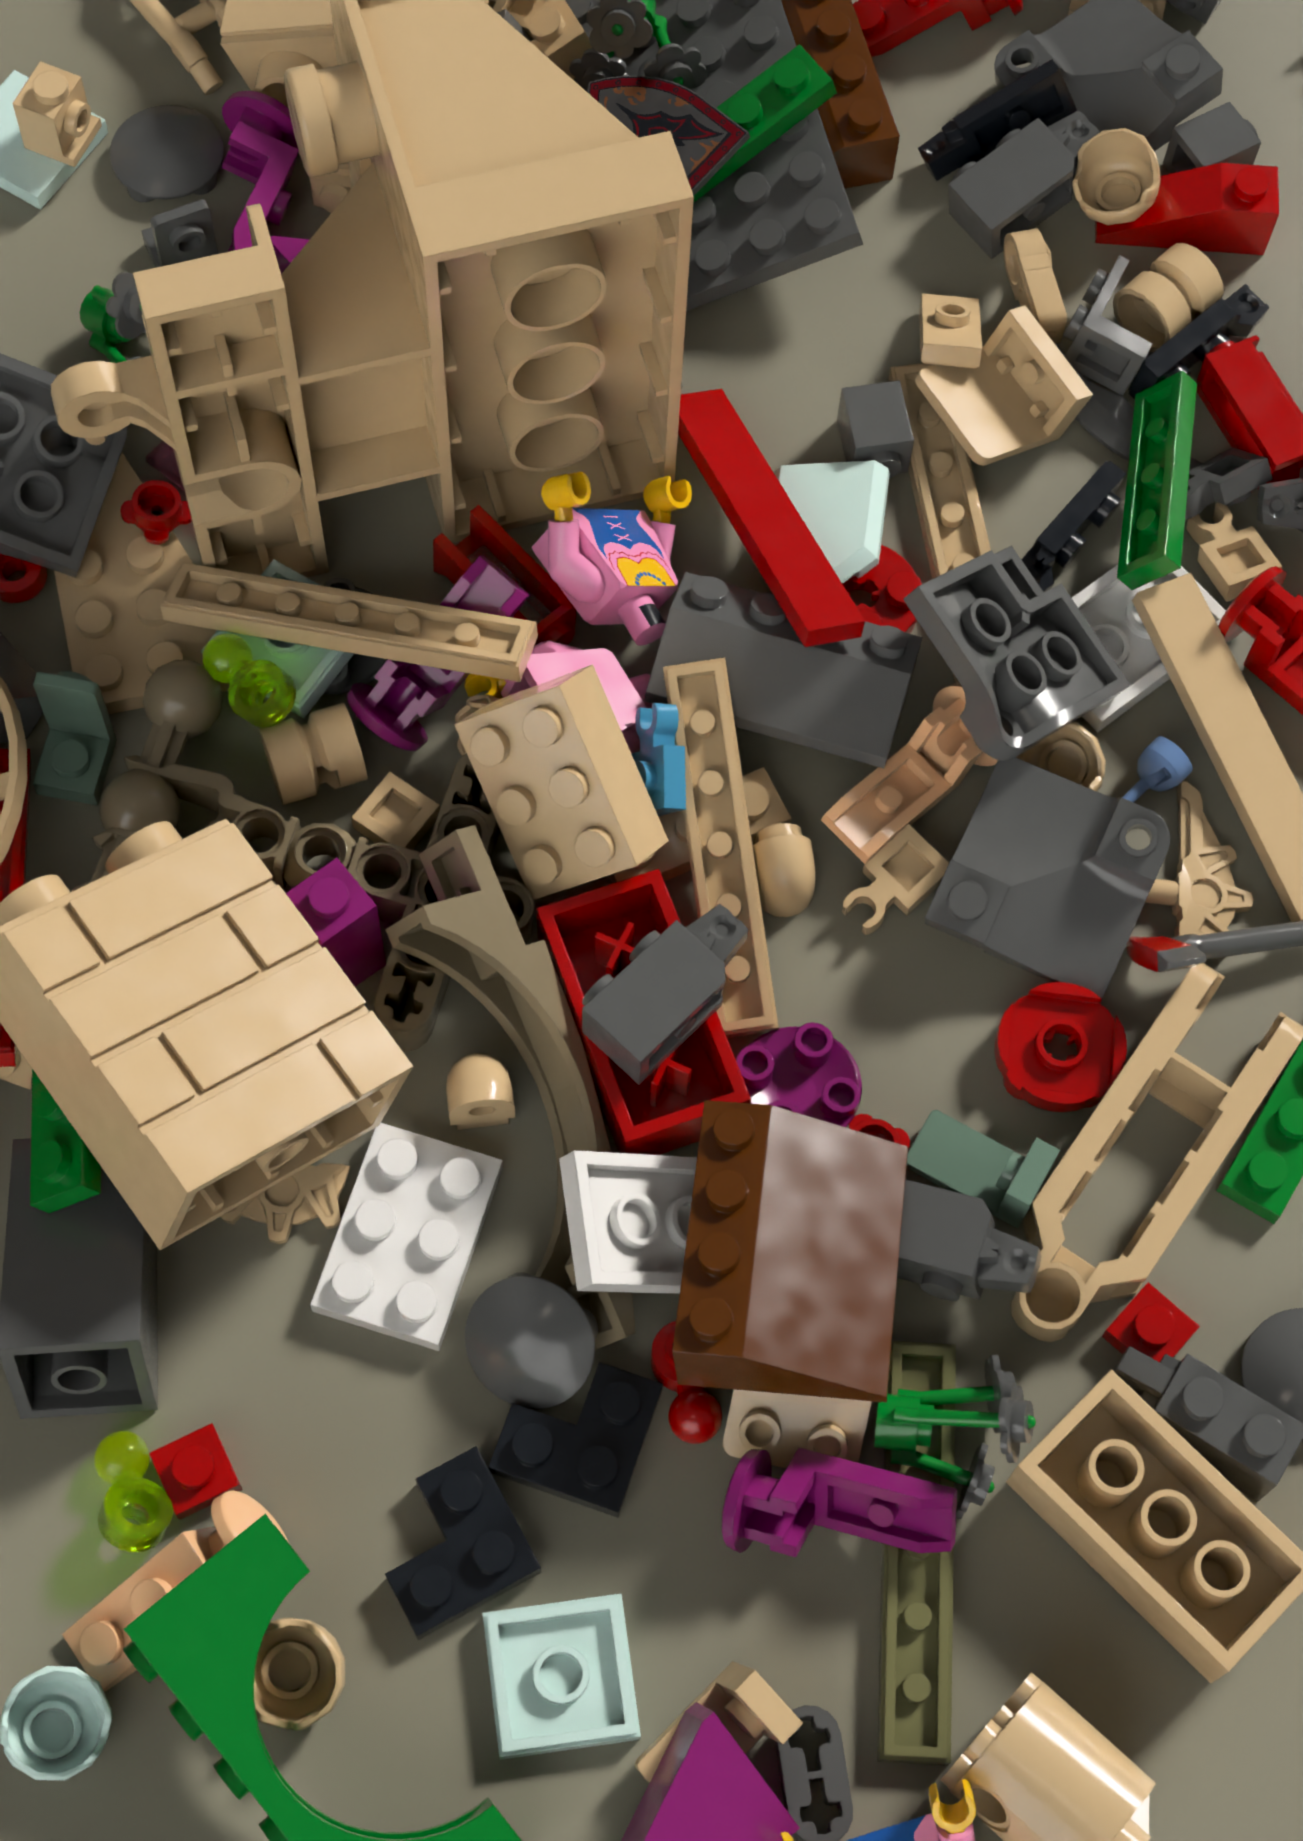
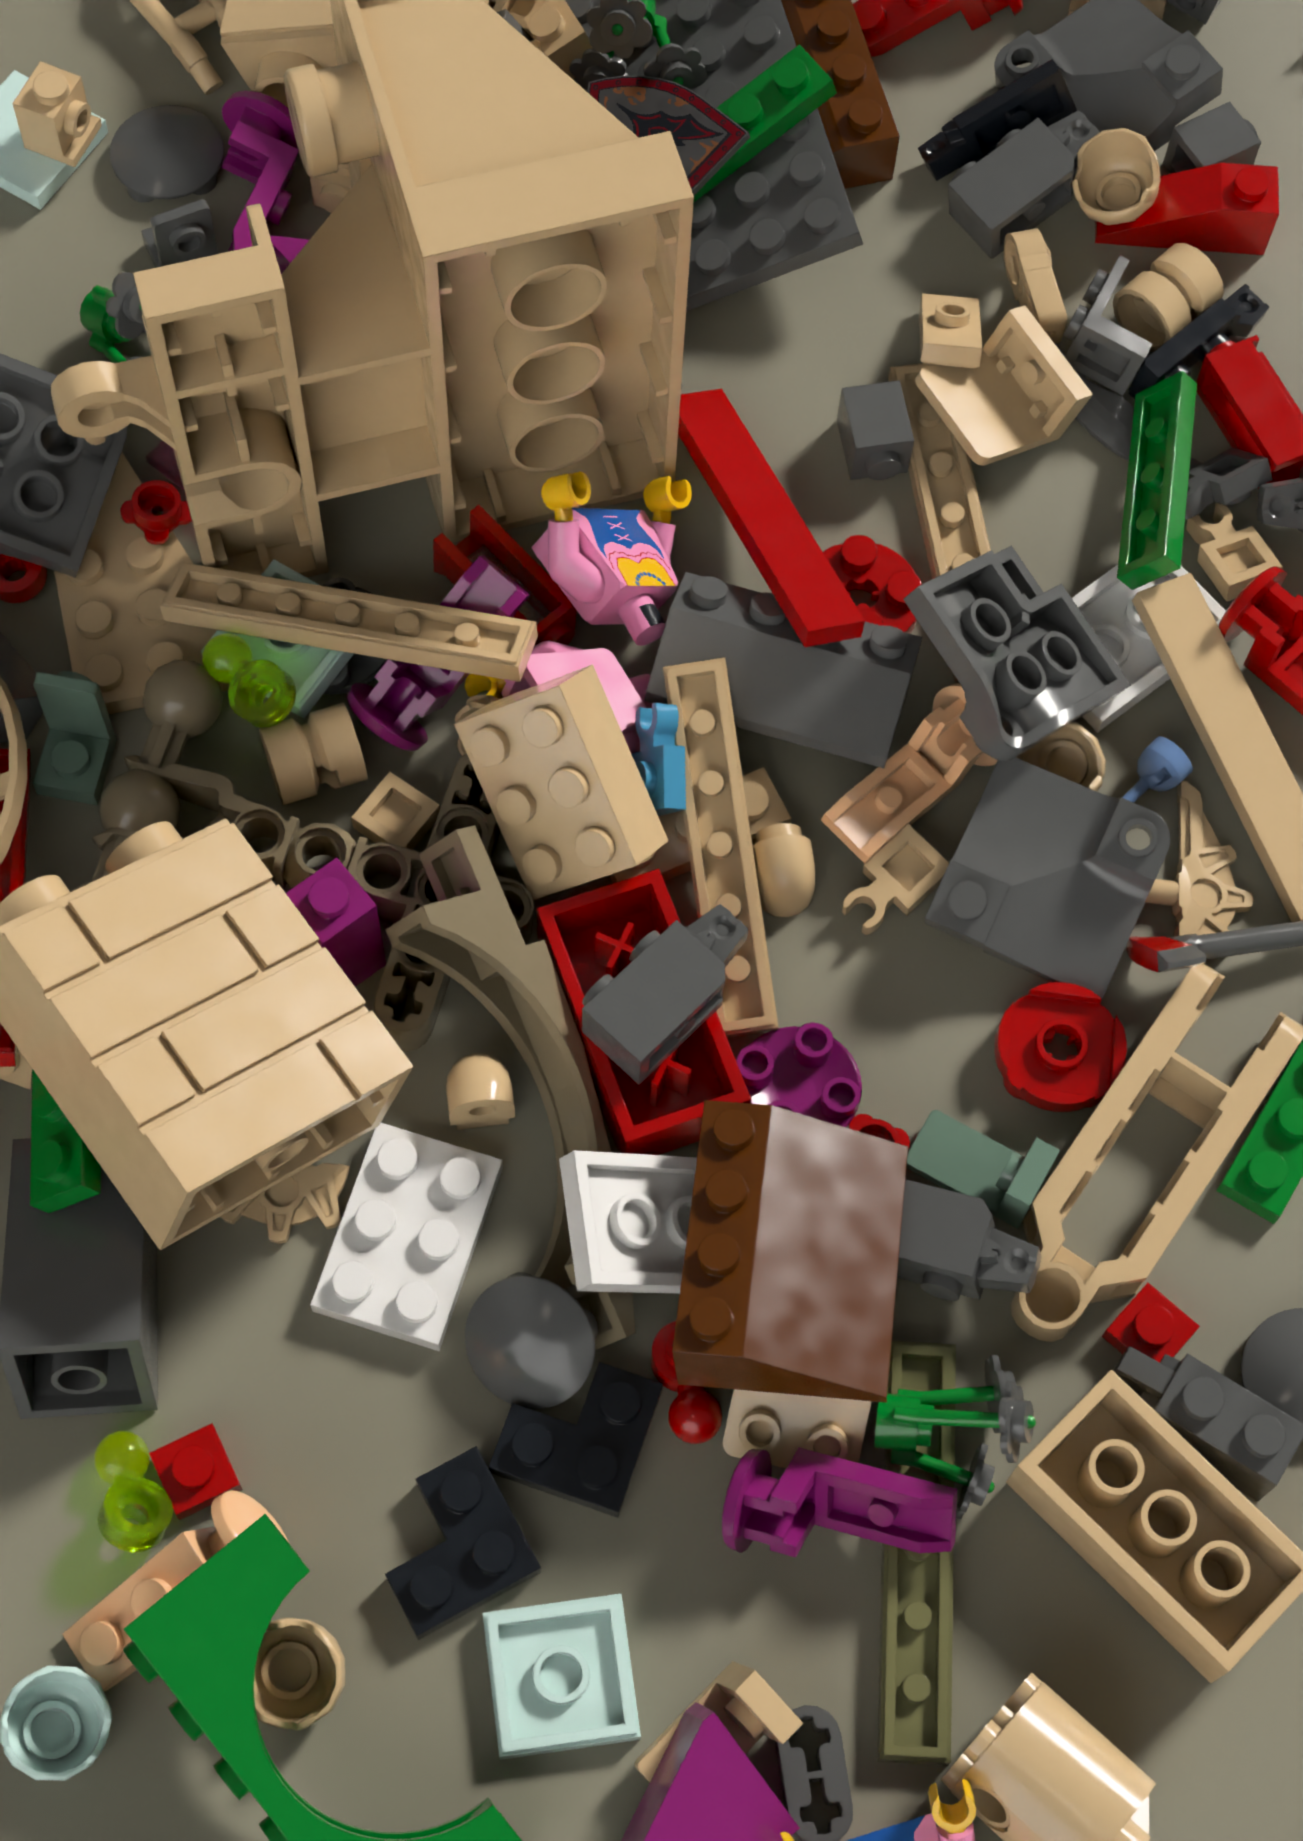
(842, 510): light aqua tile -> none
(1063, 537): black hinge -> none

